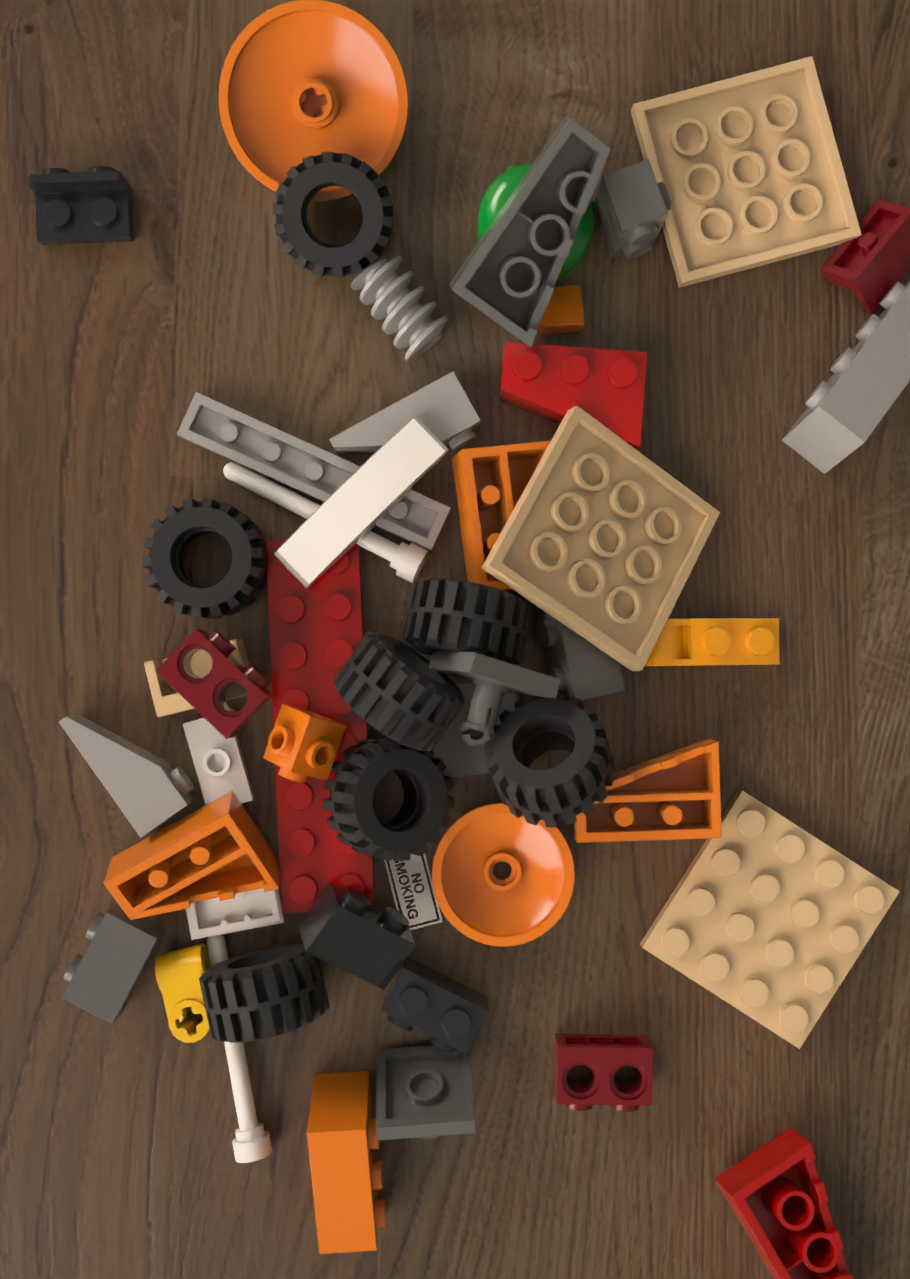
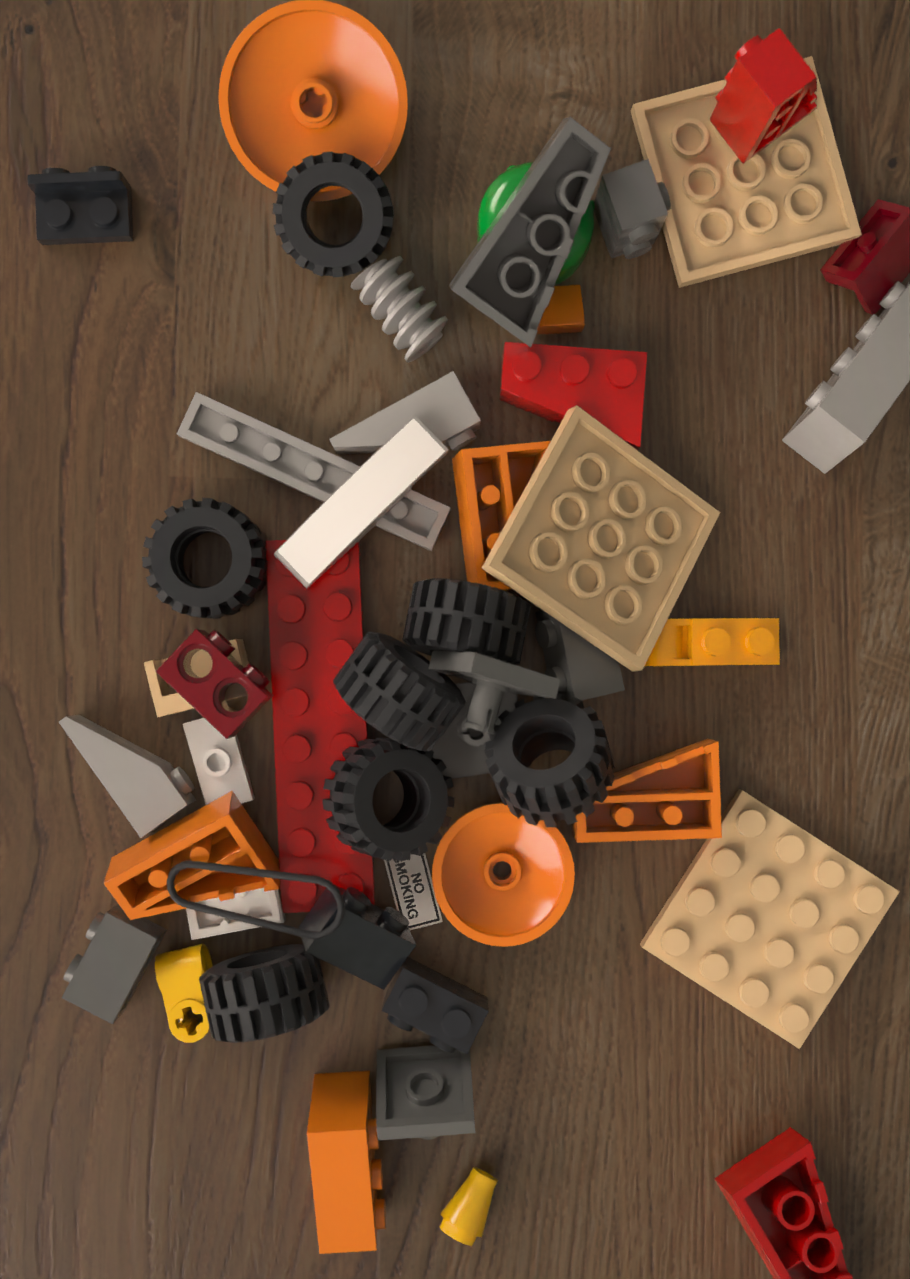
(251, 1140): white piece -> none
(262, 873): none -> black piece
(303, 744): orange brick -> none
(404, 558): white piece -> none
(468, 1209): none -> yellow cone
(604, 1057): dark red brick -> none
(763, 94): none -> red wedge

